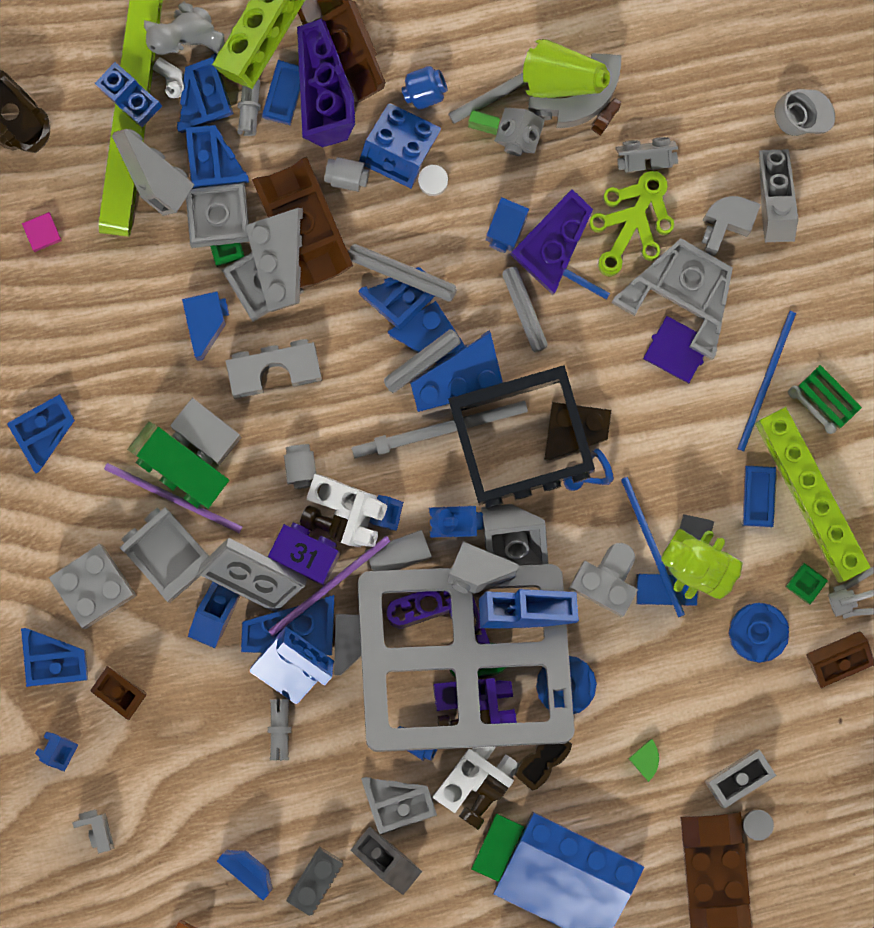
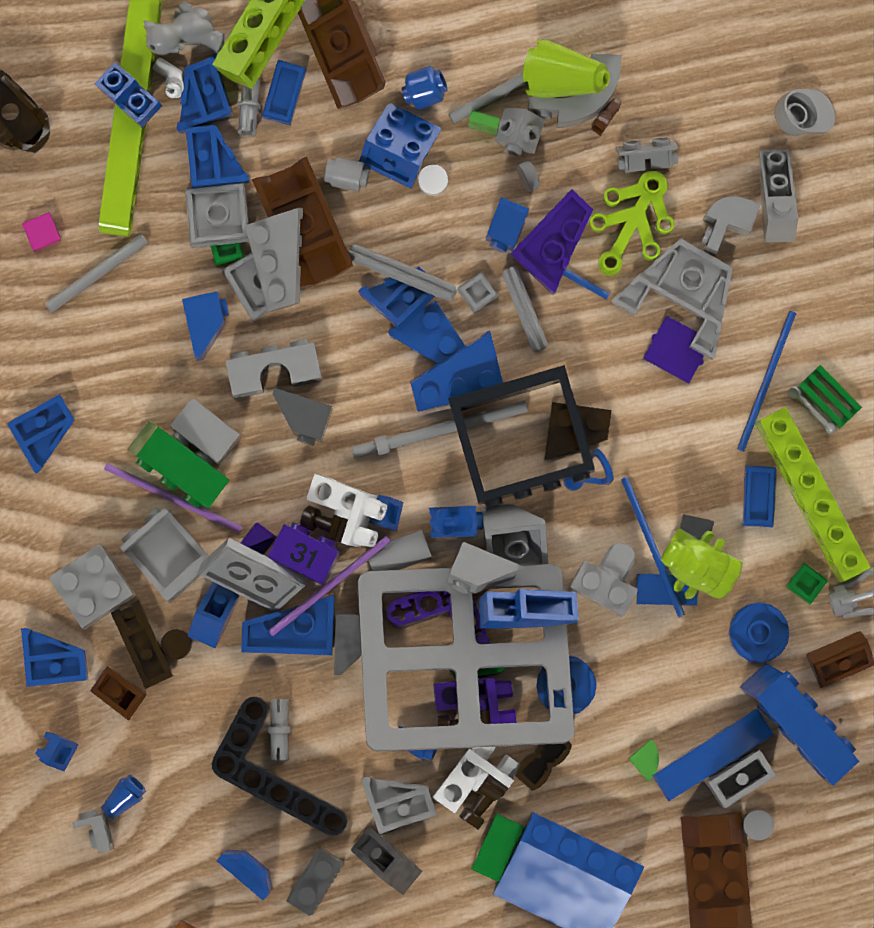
(96, 273): none -> light grey bar
(124, 796): none -> blue cone
(142, 645): none -> dark brown plate
(154, 178): light grey slope -> none
(176, 644): none -> dark brown tile
(258, 539): none -> dark purple slope
(268, 778): none -> black beam
(292, 666): bracket -> none
(299, 466): light grey brick -> none
(304, 416): none -> dark grey slope
(324, 88): dark purple wedge -> none
(422, 360): light grey axle -> none
(477, 292): none -> light grey tile
(528, 176): none -> light grey tile
(712, 754): none -> blue slope
(801, 722): none -> blue wedge

